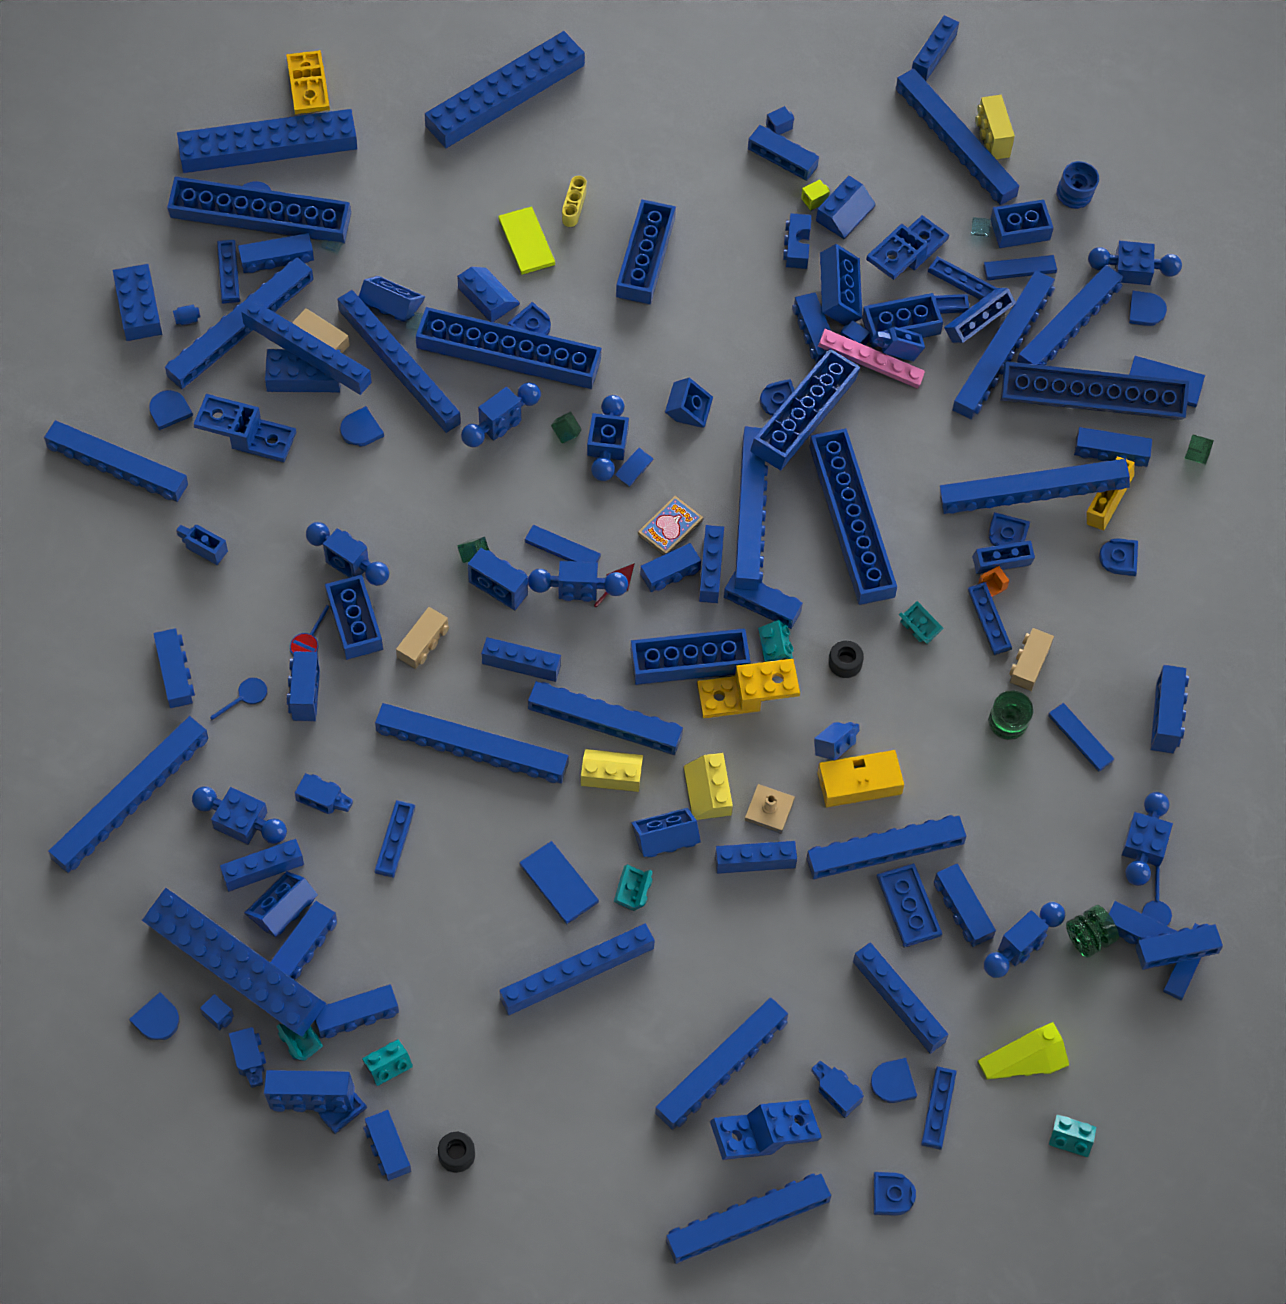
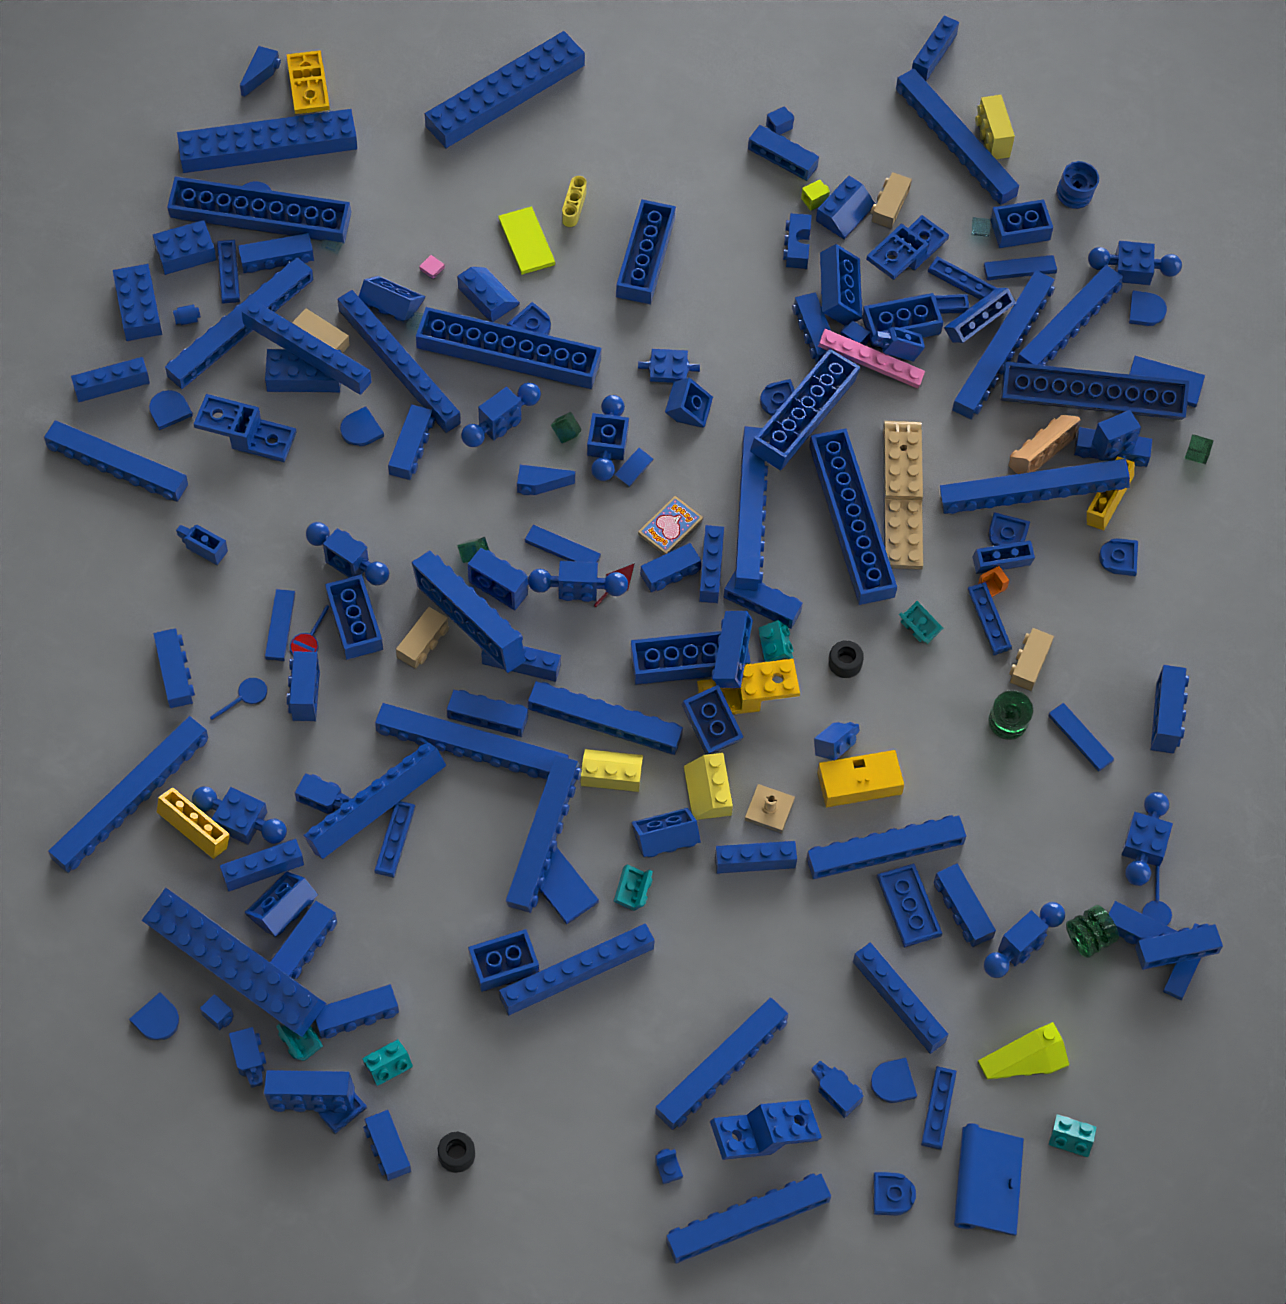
(110, 379): none -> blue brick
(184, 247): none -> blue brick
(192, 823): none -> yellow brick
(260, 69): none -> blue slope
(280, 625): none -> blue tile
(374, 800): none -> blue brick
(411, 442): none -> blue brick
(432, 266): none -> bright pink tile
(469, 611): none -> blue brick
(487, 712): none -> blue brick
(503, 960): none -> blue brick
(538, 480): none -> blue slope
(543, 834): none -> blue brick
(668, 365): none -> blue plate
(668, 1166): none -> blue bracket
(712, 720): none -> blue brick
(732, 649): none -> blue brick
(891, 200): none -> tan brick
(903, 494): none -> tan hinge
(988, 1180): none -> blue door
(1044, 444): none -> light nougat slope
(1116, 435): none -> blue brick

